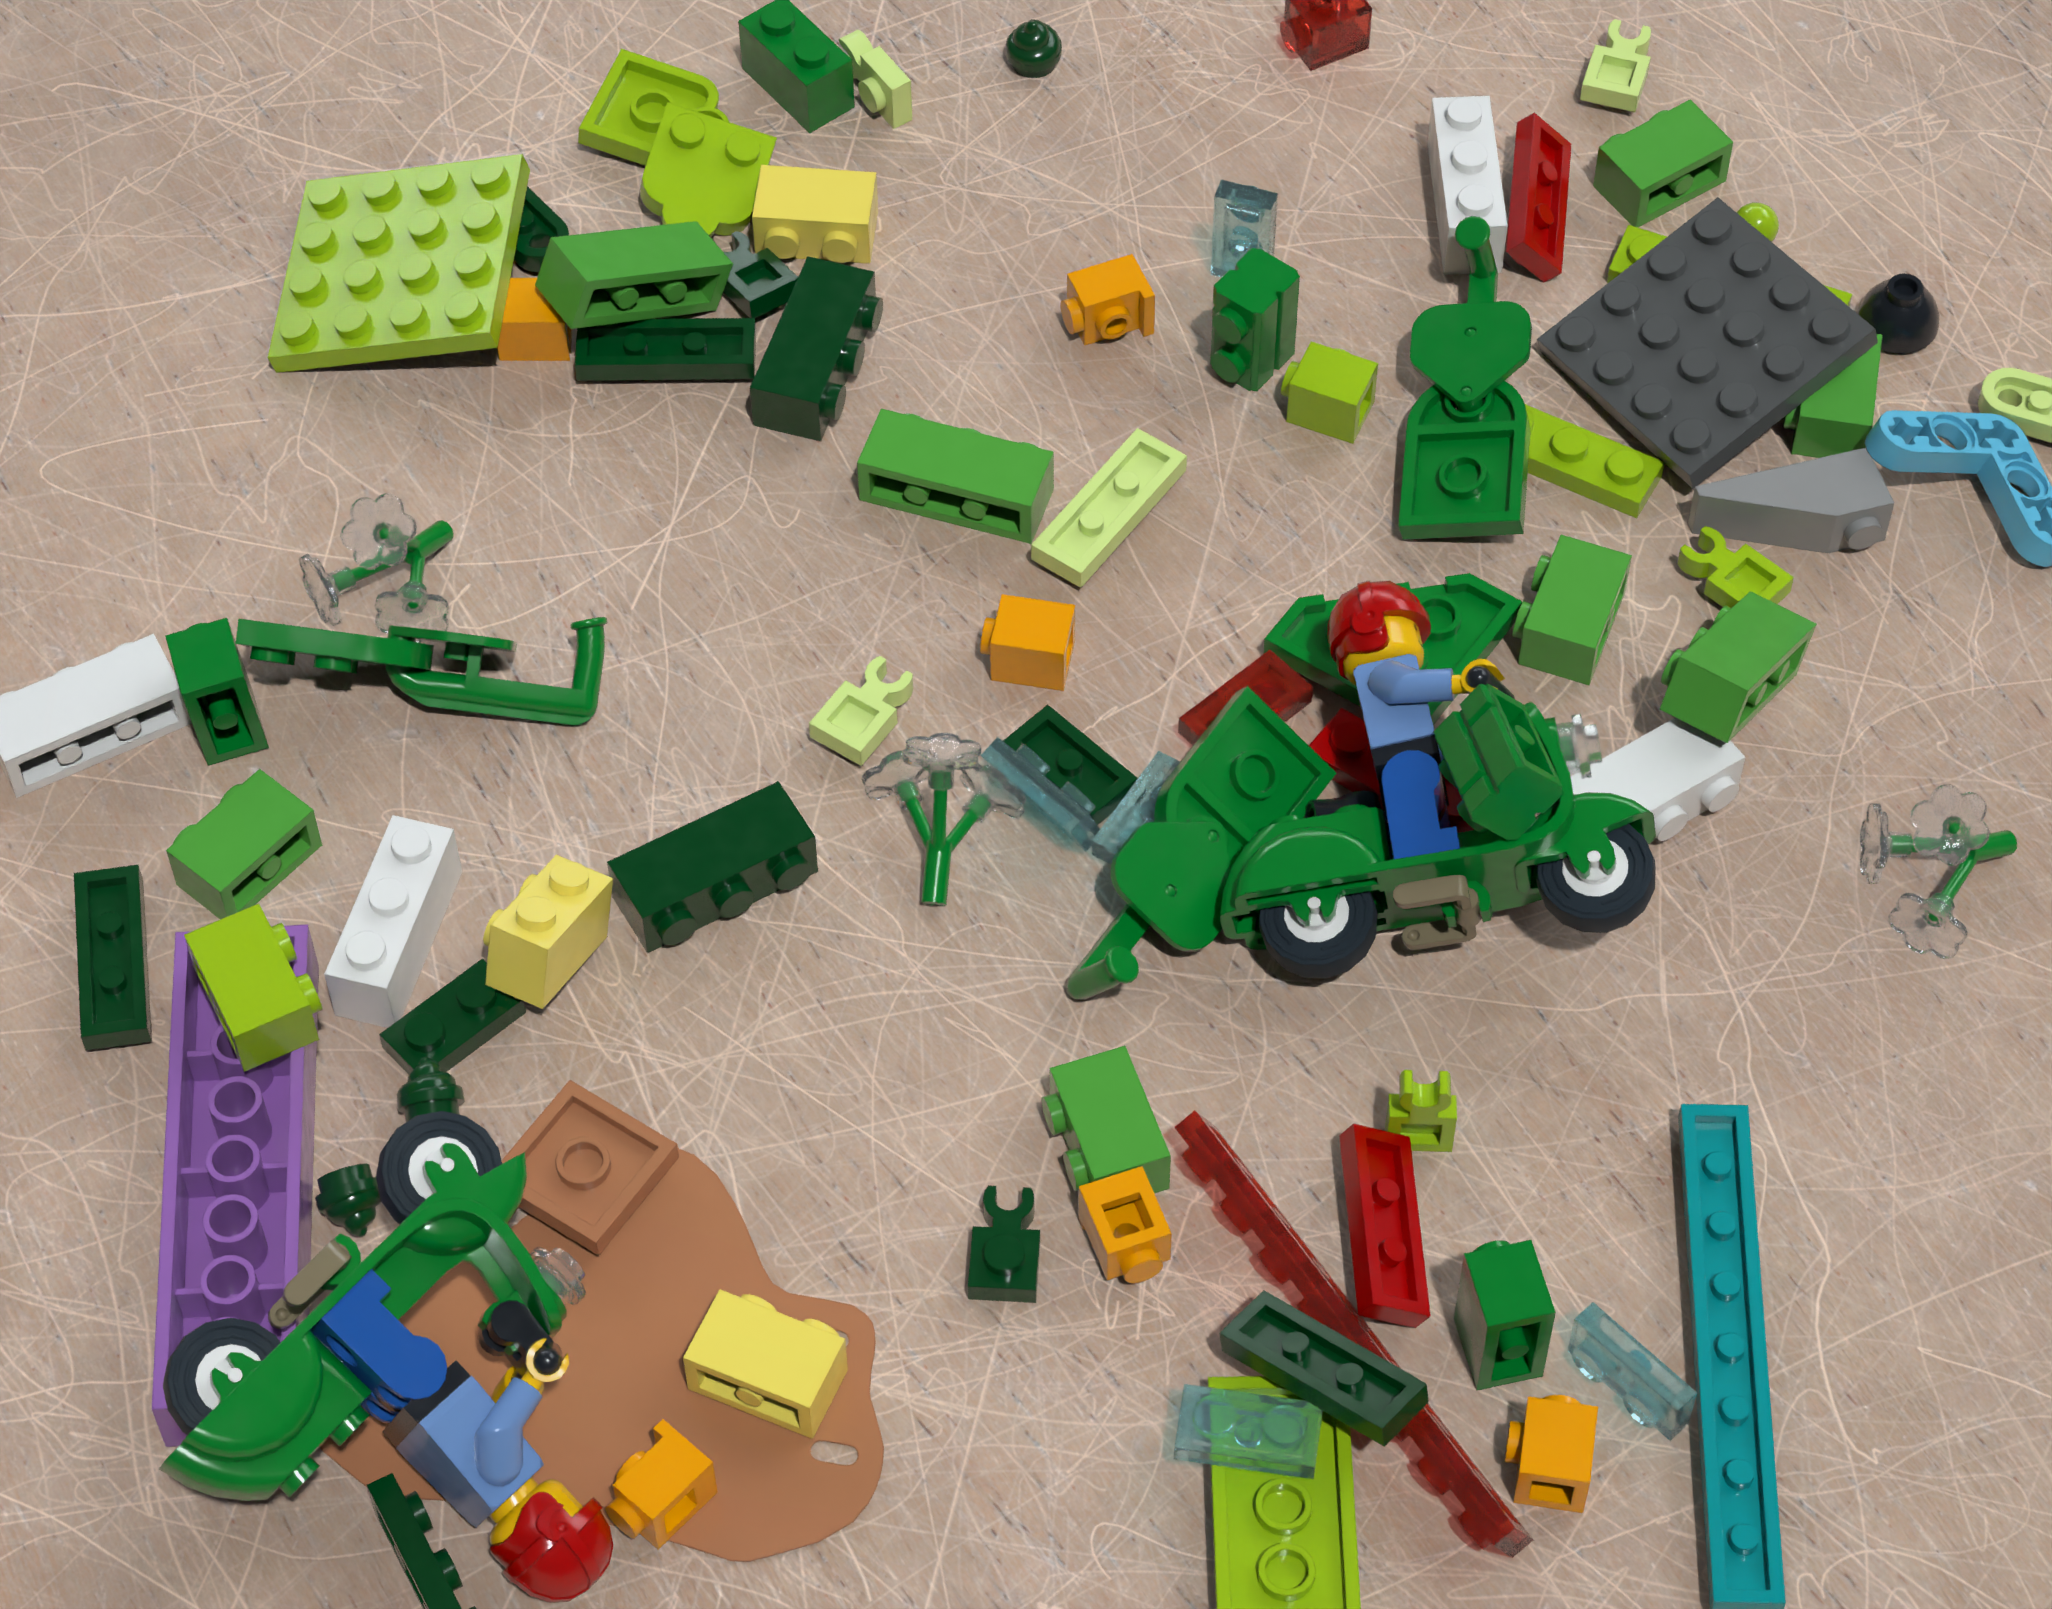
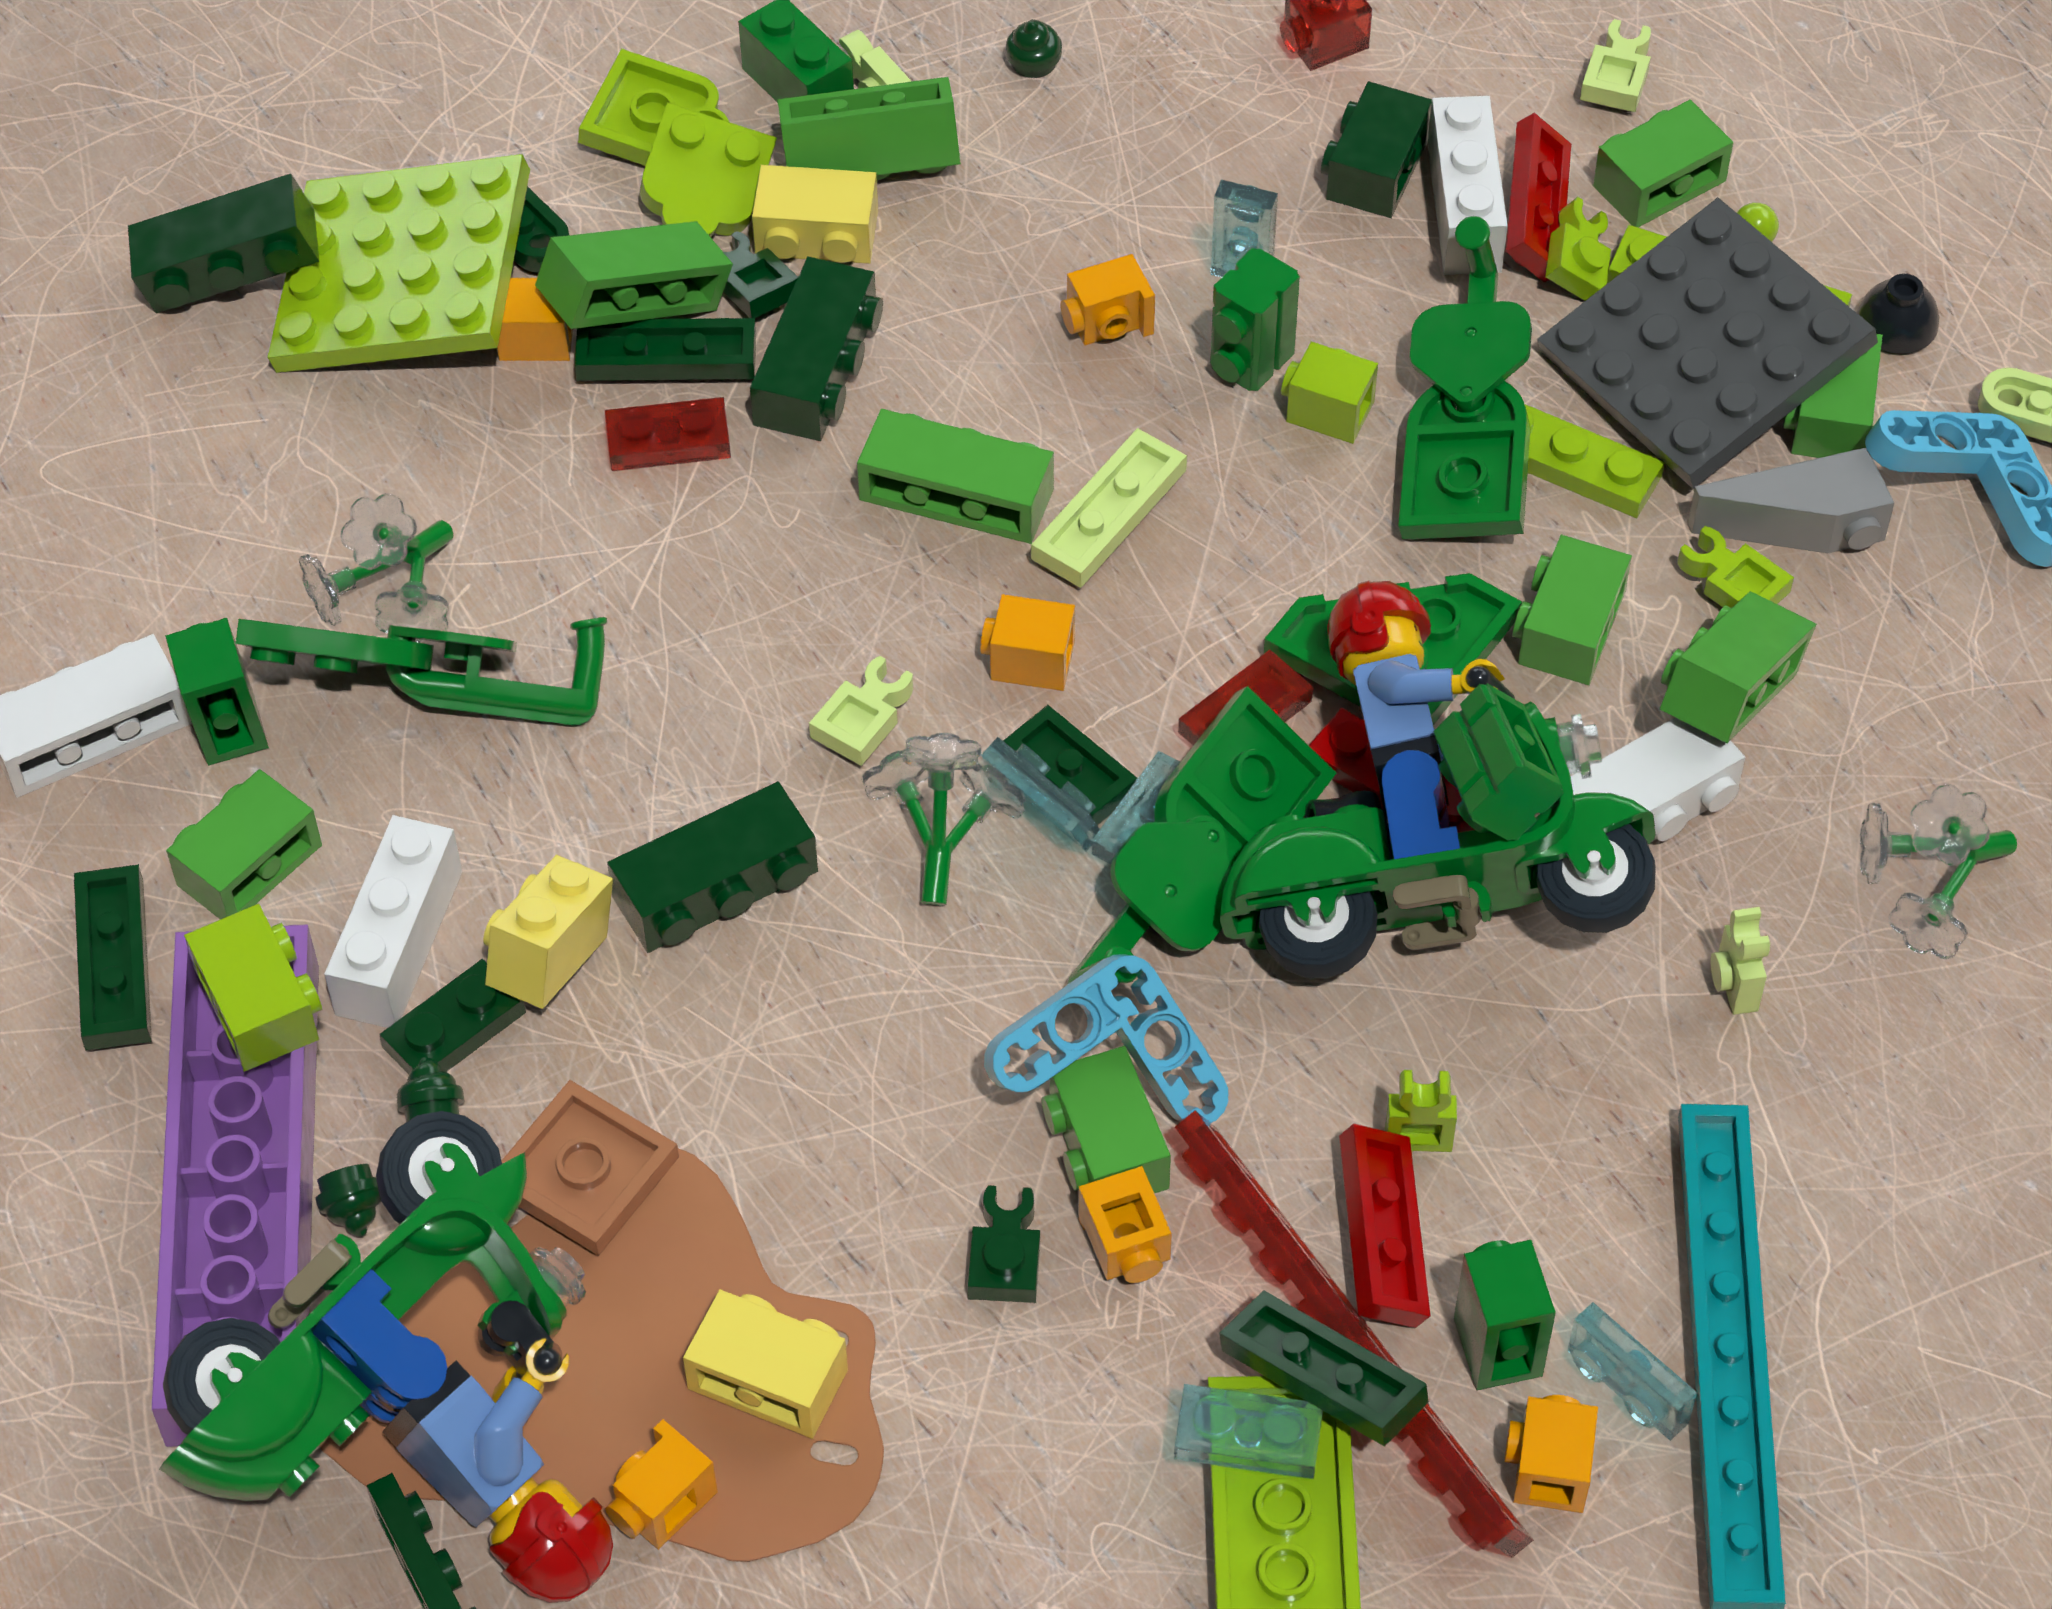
(223, 243): none -> dark green brick
(667, 434): none -> clear red plate
(873, 128): none -> bright green brick
(1105, 1017): none -> medium azure beam
(1377, 149): none -> dark green brick
(1576, 255): none -> lime plate
(1739, 961): none -> yellowish green plate

